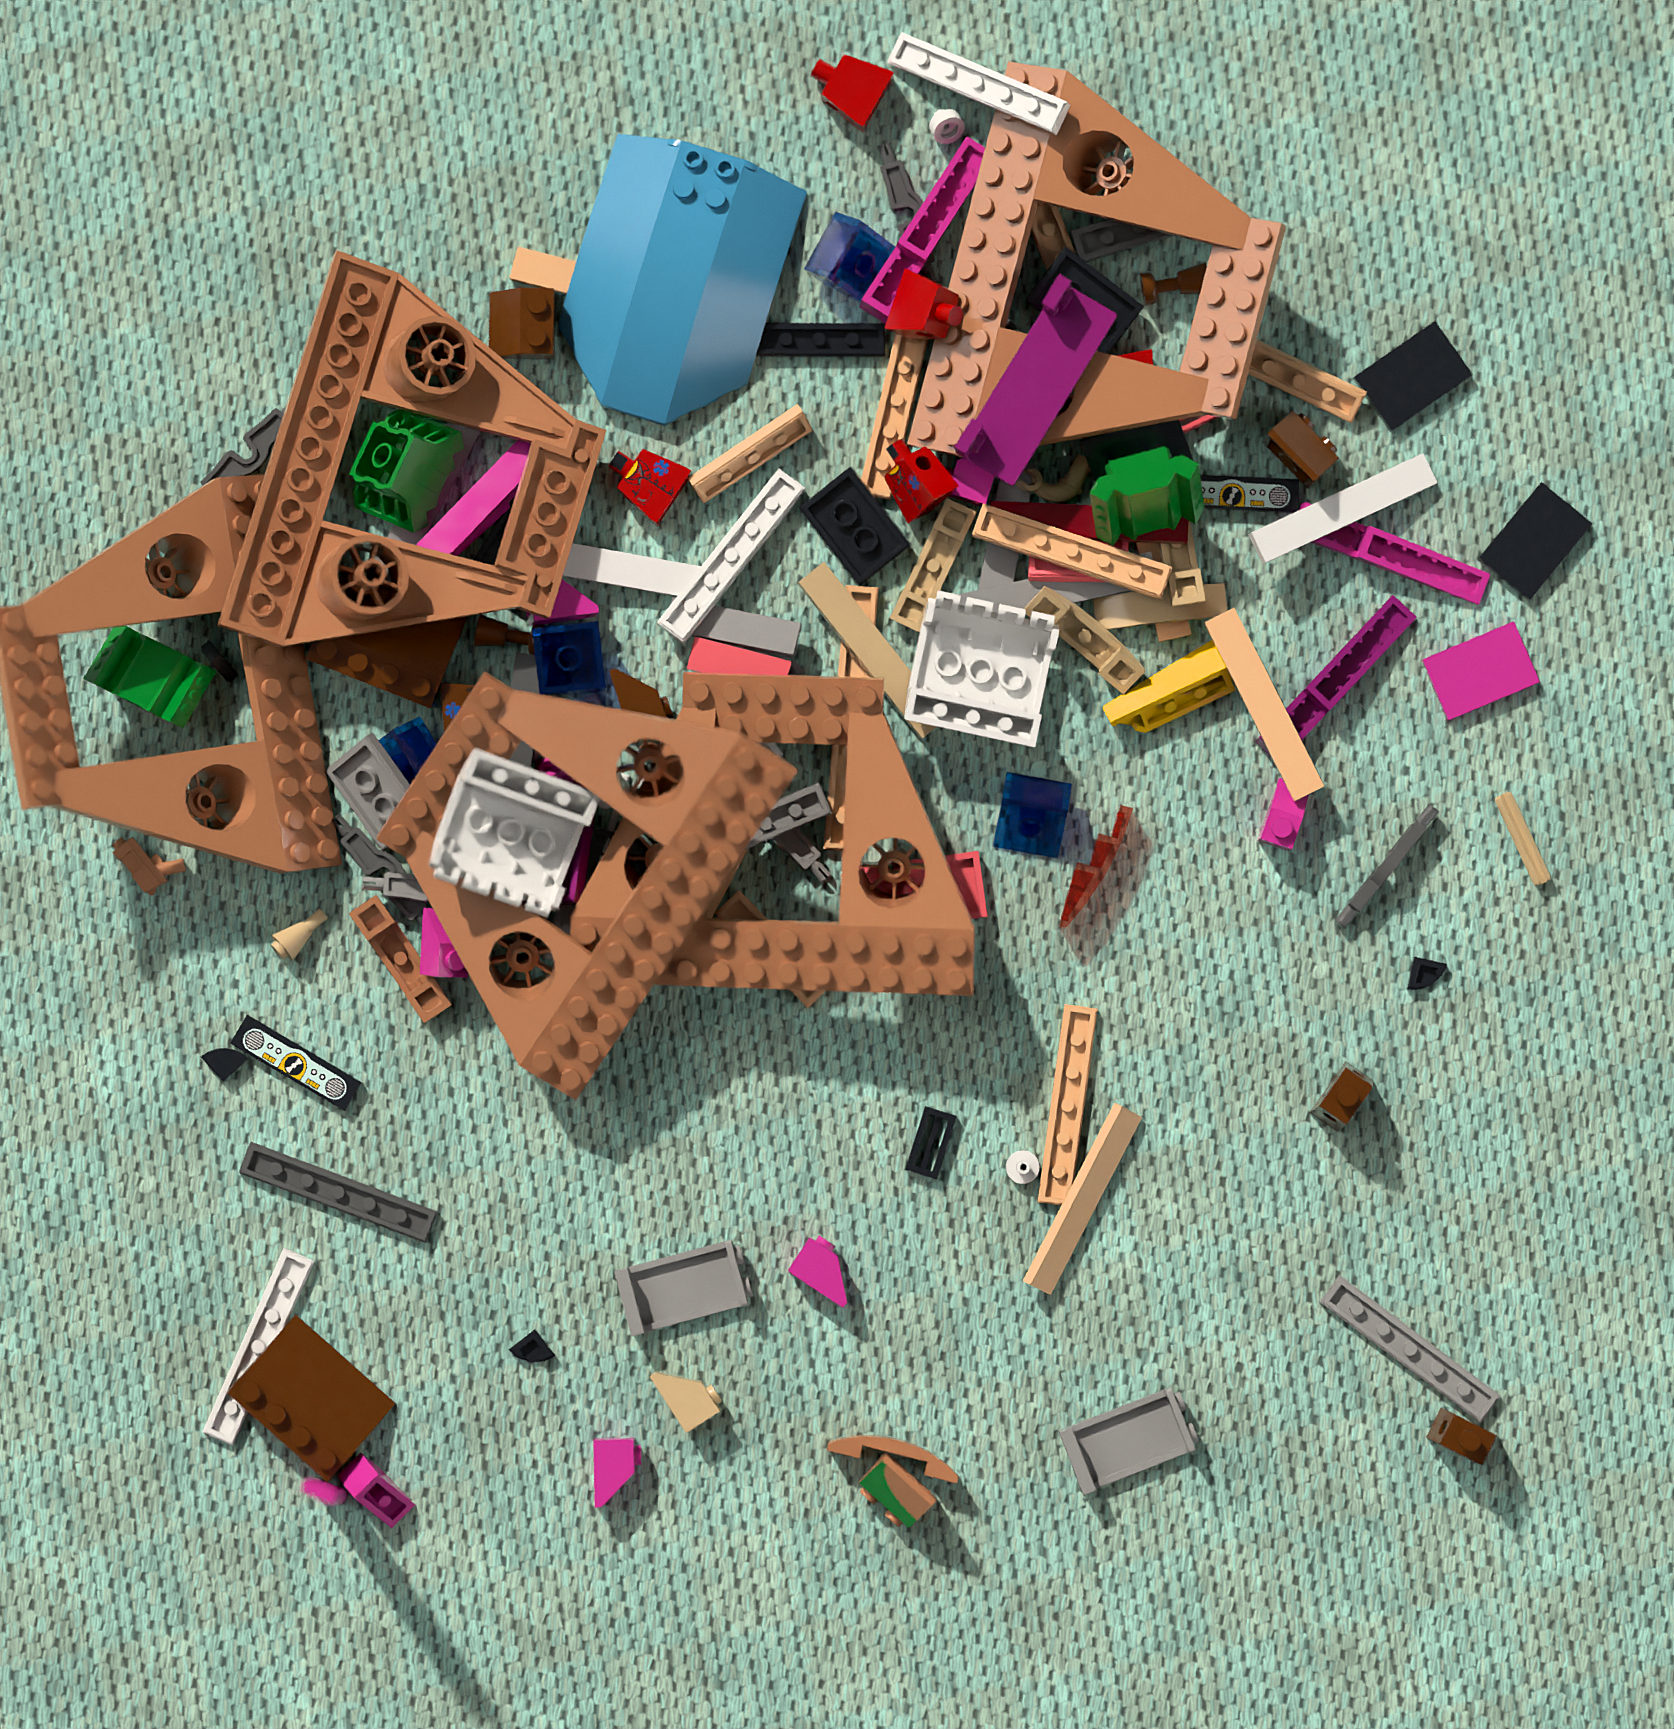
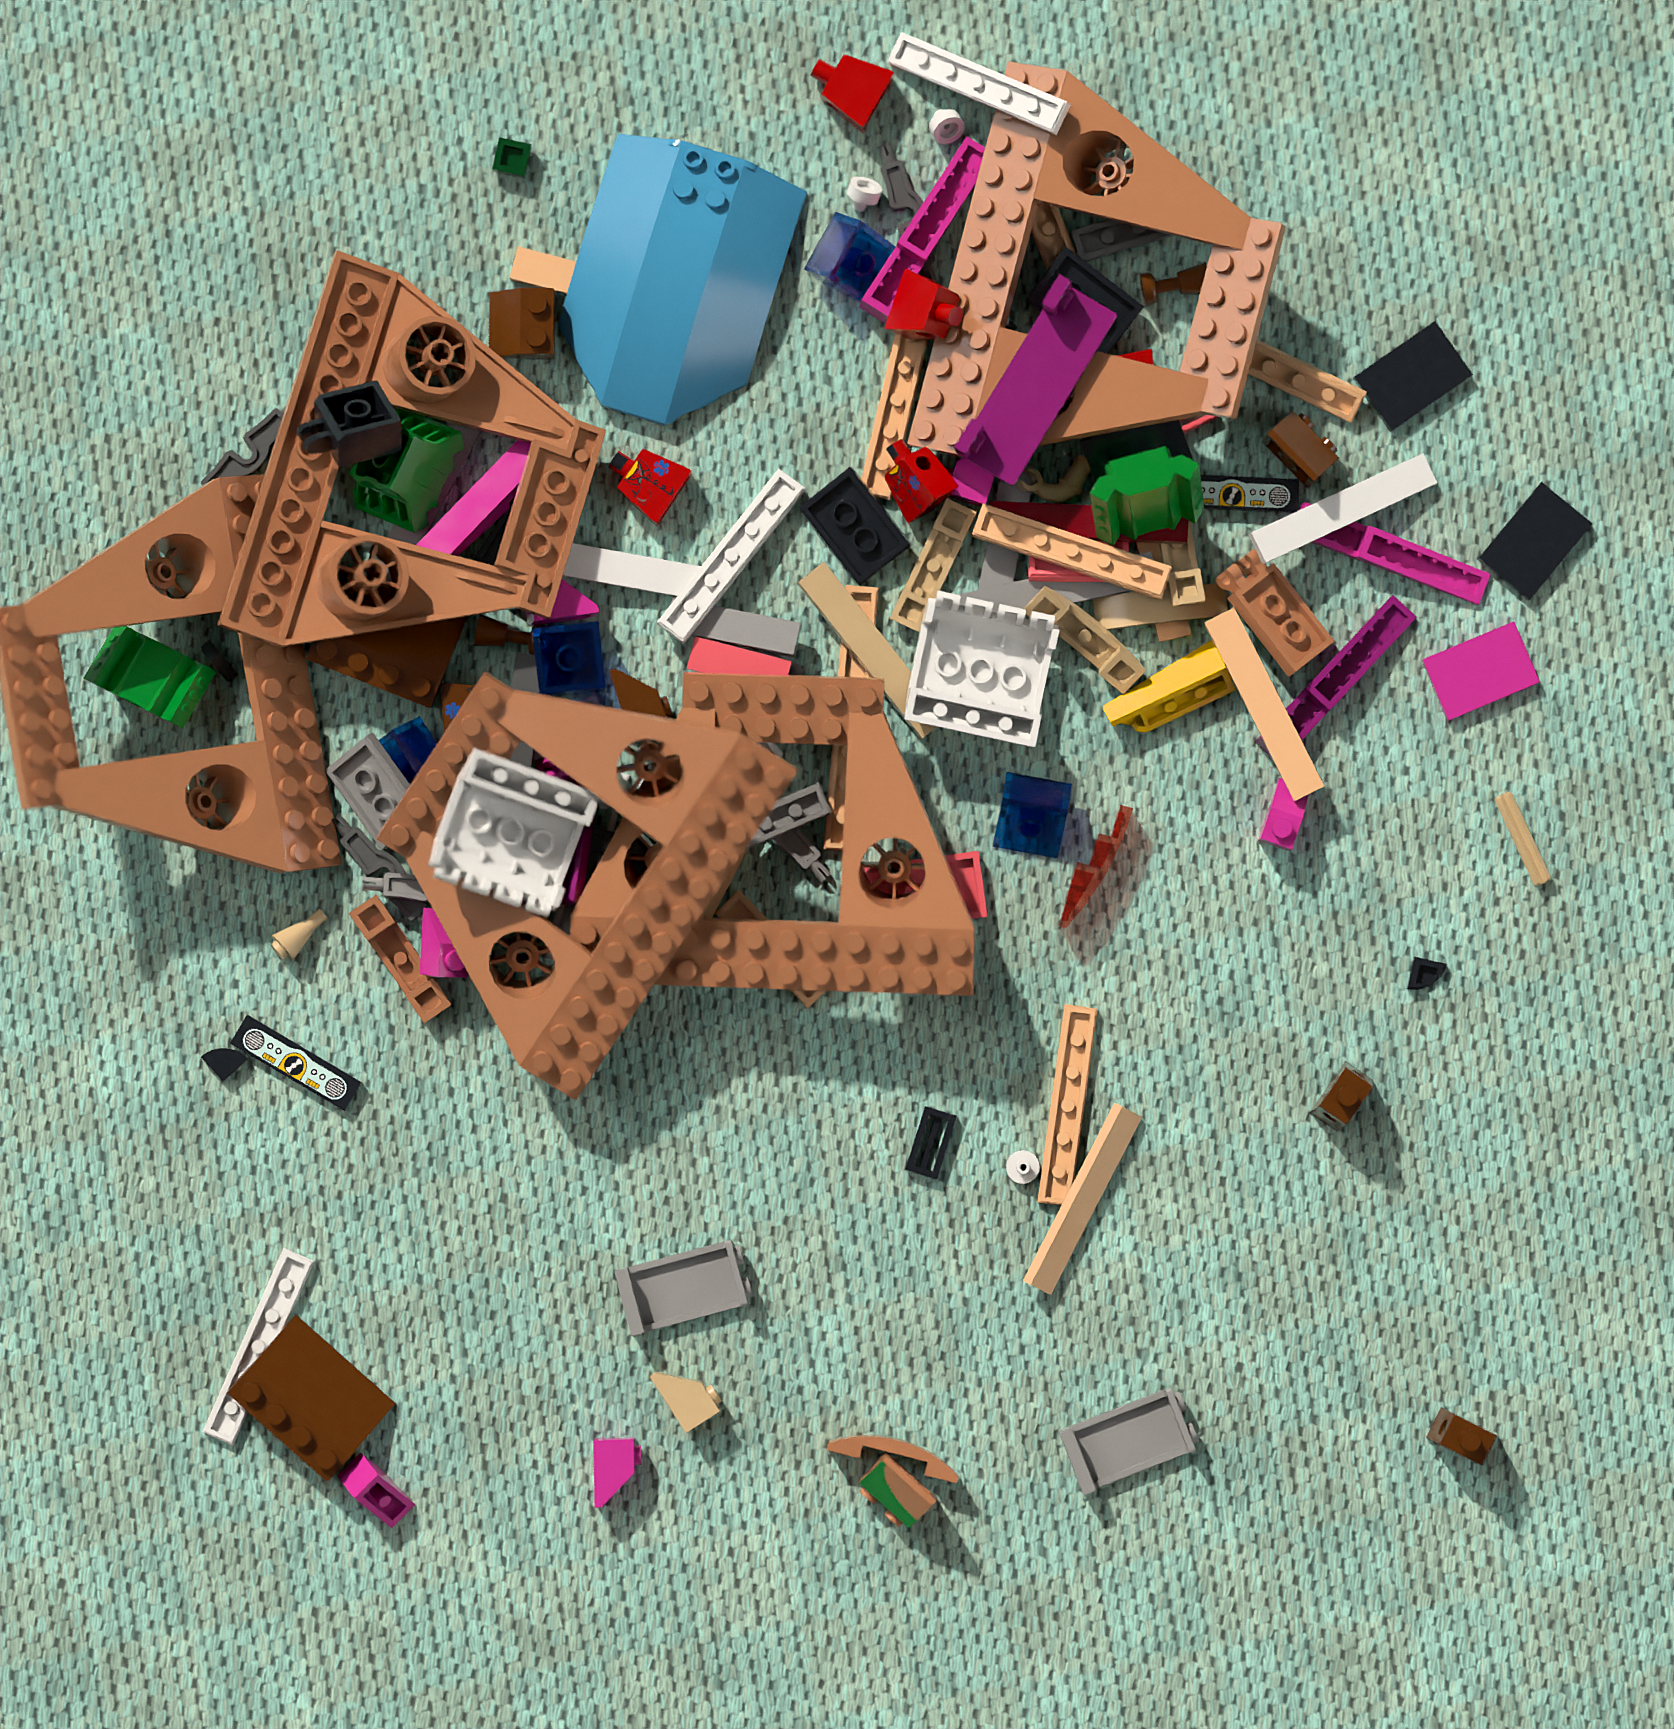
(146, 871): nougat piece -> none
(324, 1491): dark pink tile -> none
(338, 1192): dark grey tile -> none
(353, 425): none -> black hinge
(512, 157): none -> dark green plate
(532, 1348): black tile -> none
(750, 453): light nougat tile -> none
(820, 1269): dark pink slope -> none
(822, 340): black tile -> none
(863, 192): none -> white tile
(1274, 612): none -> nougat tile
(1386, 868): dark grey piece -> none
(1409, 1348): light grey tile -> none

